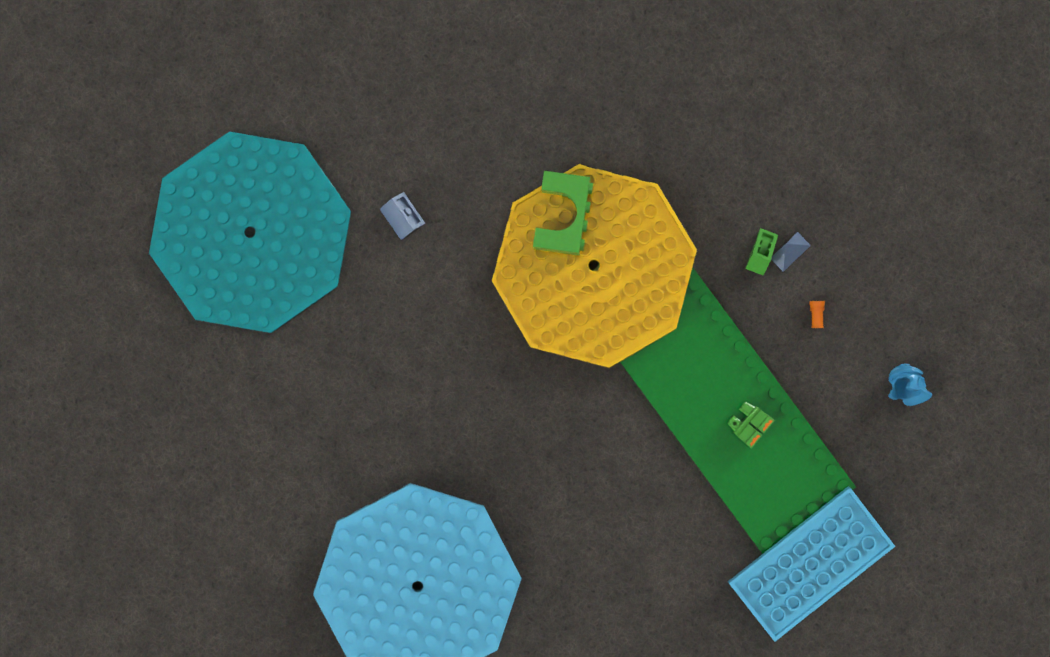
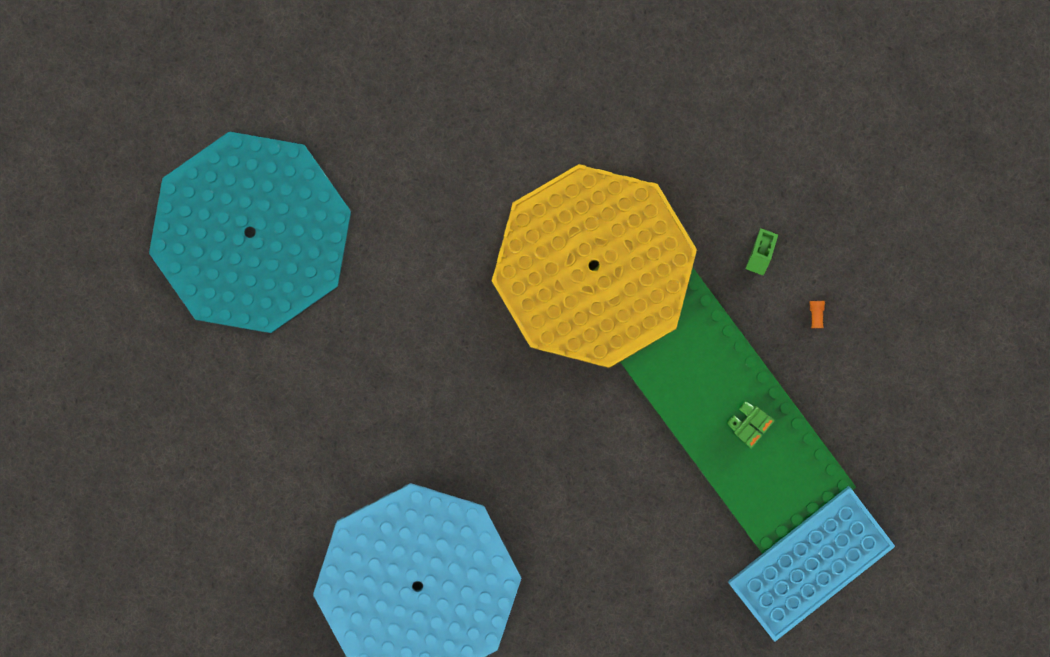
(402, 215): sand blue panel -> none
(569, 239): bright green arch -> none
(790, 251): sand blue slope -> none
(908, 385): dark azure helmet -> none

